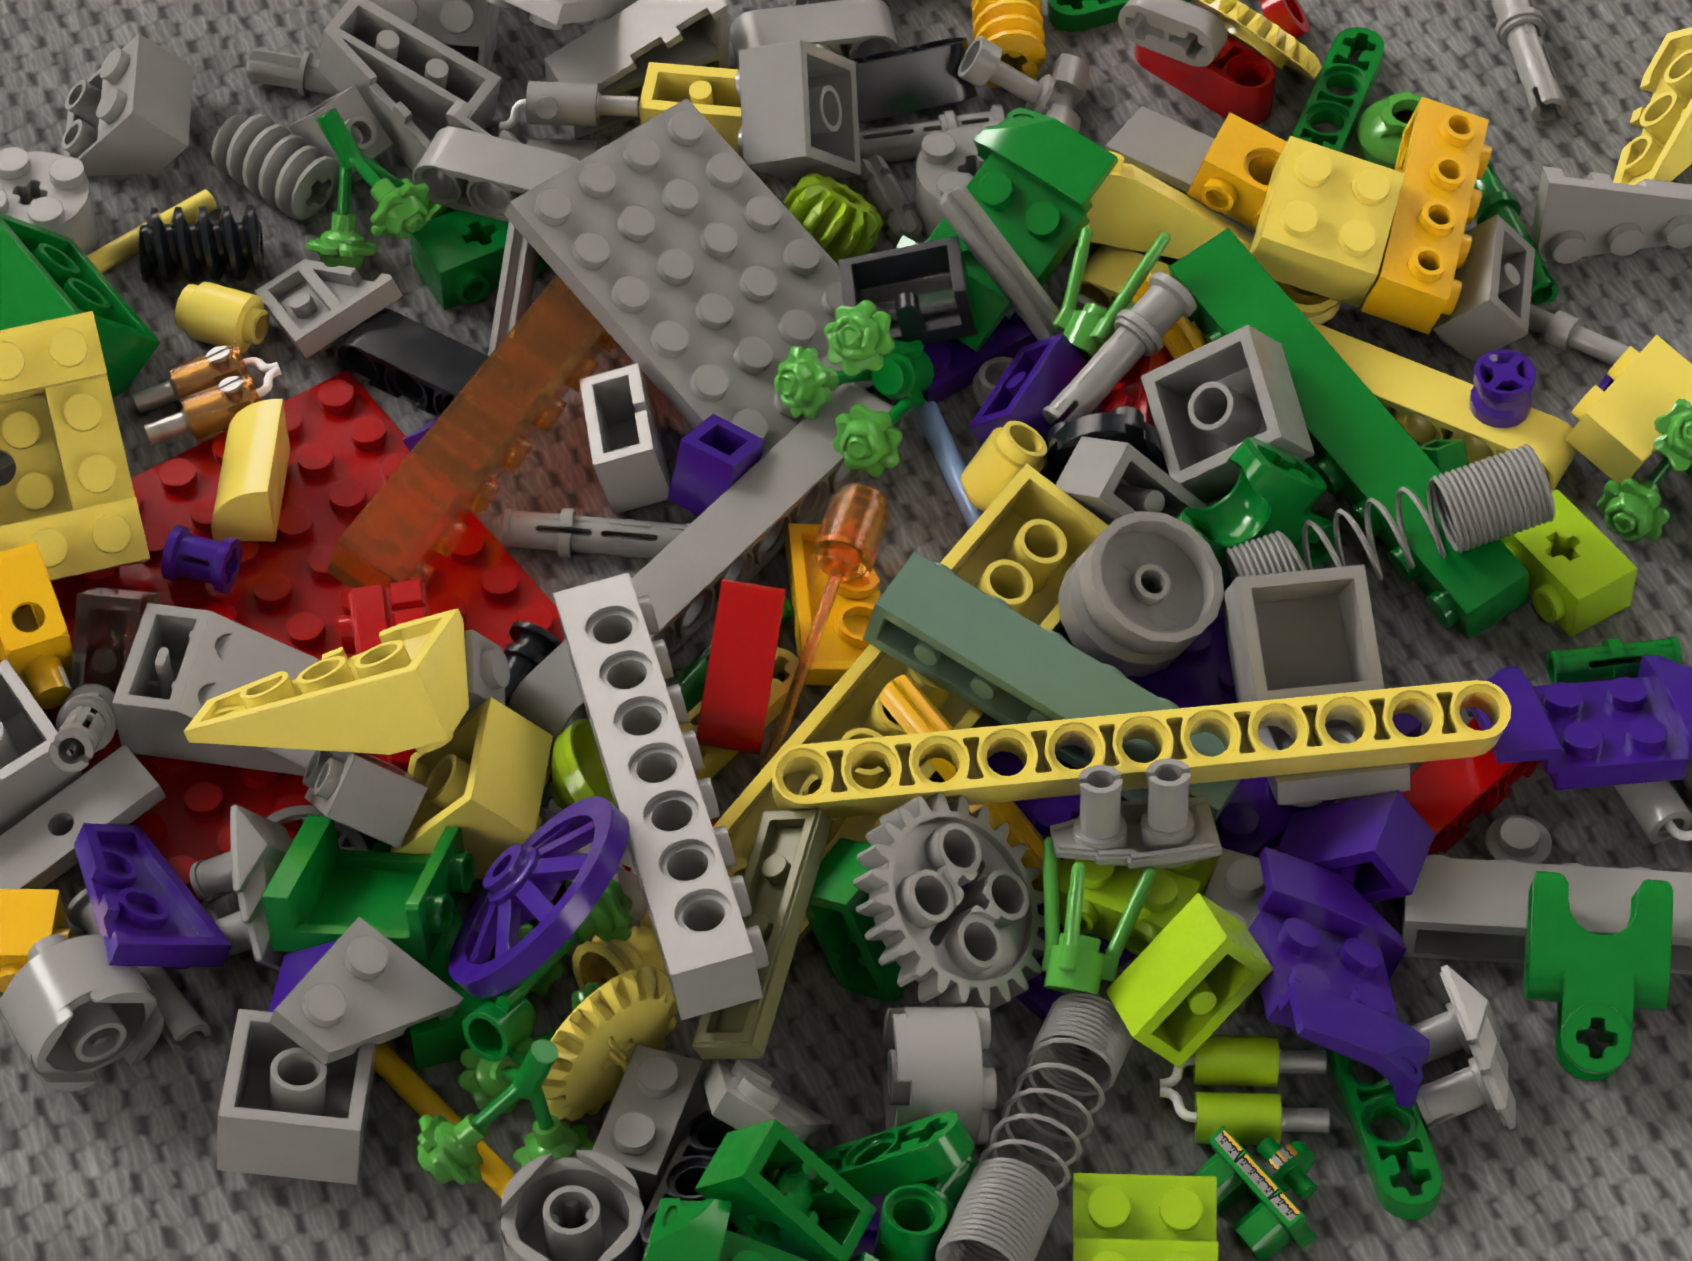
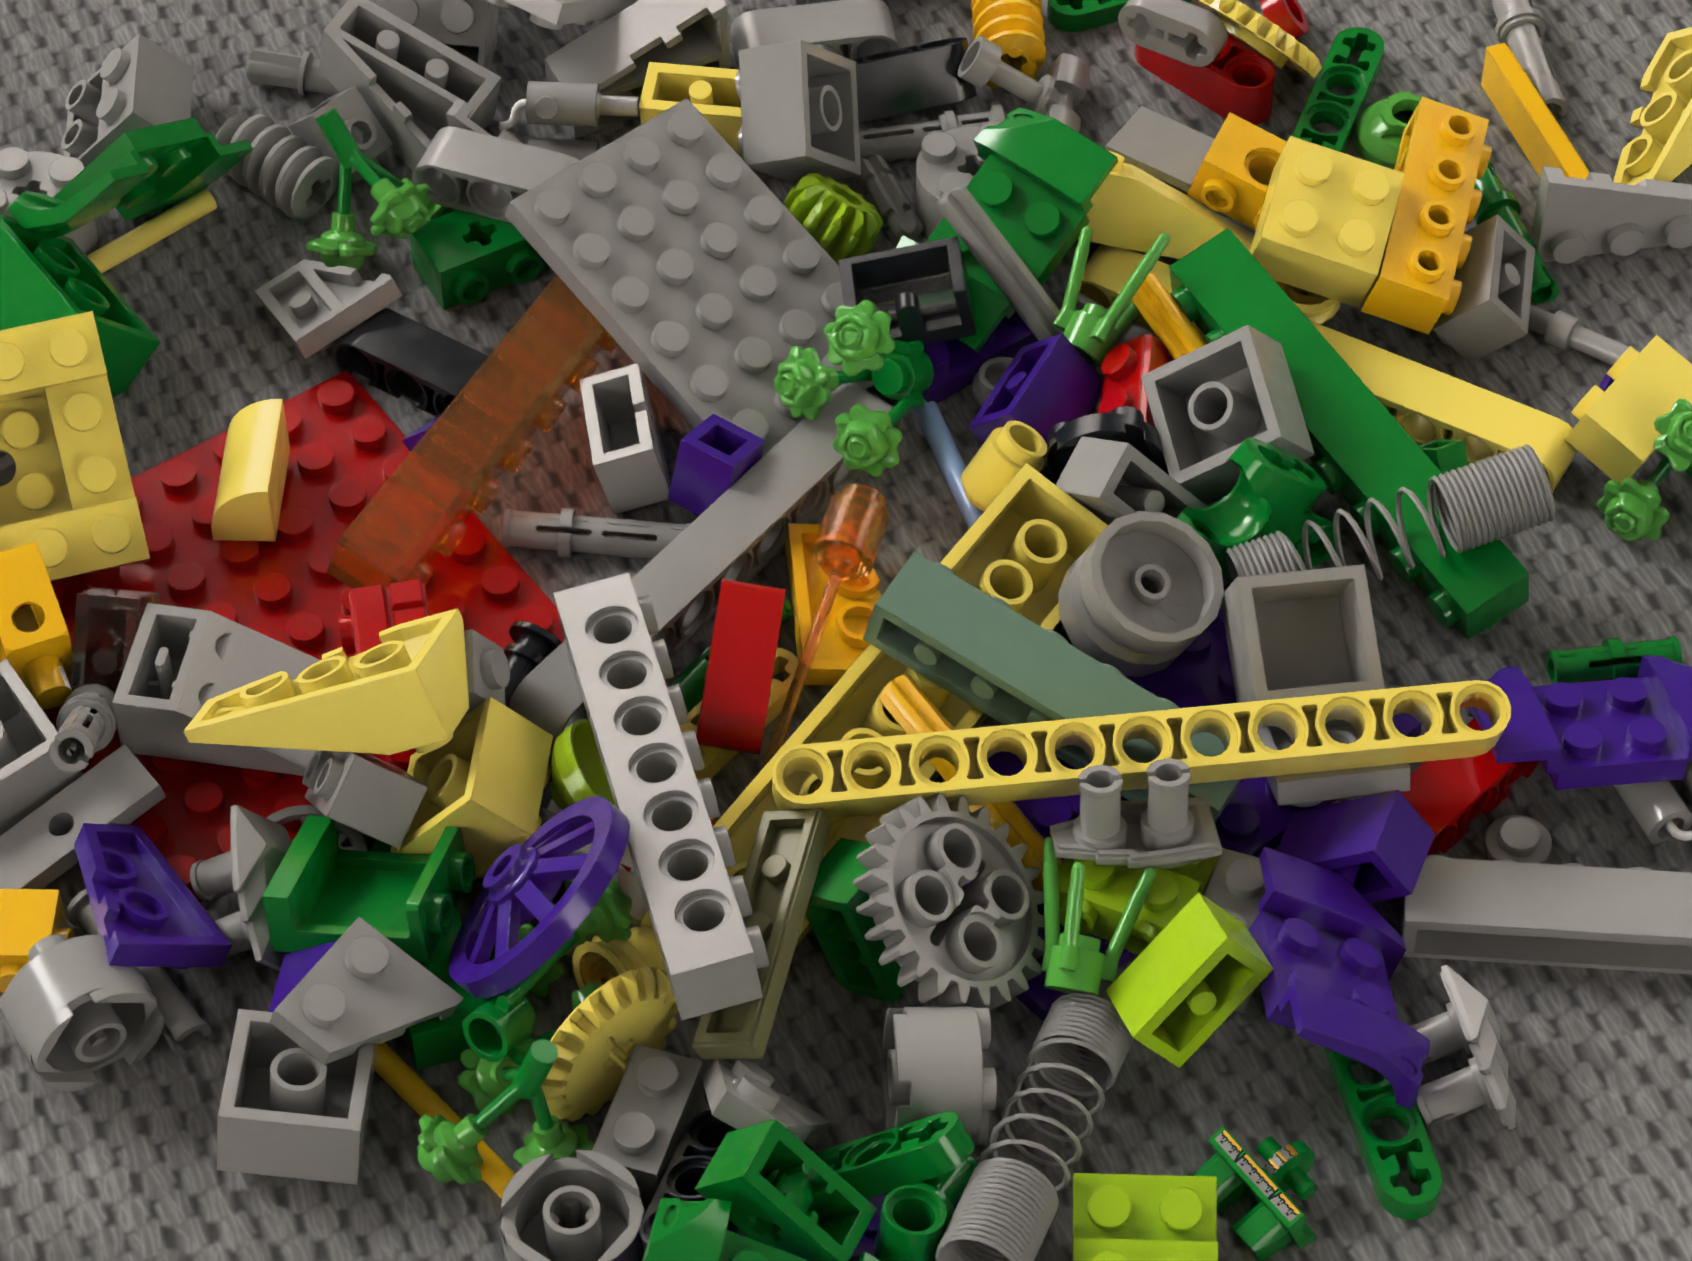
(134, 175): none -> green piece
(181, 560): dark purple bush -> none
(201, 245): black piece -> none
(210, 391): clear orange piece -> none
(221, 315): light yellow brick -> none
(515, 285): light grey axle -> none
(1135, 334): light grey pin -> none
(1246, 1062): lime piece -> none
(1502, 388): dark purple wheel -> none
(1528, 114): none -> yellow tile
(1573, 569): lime brick -> none
(1596, 975): green piece -> none

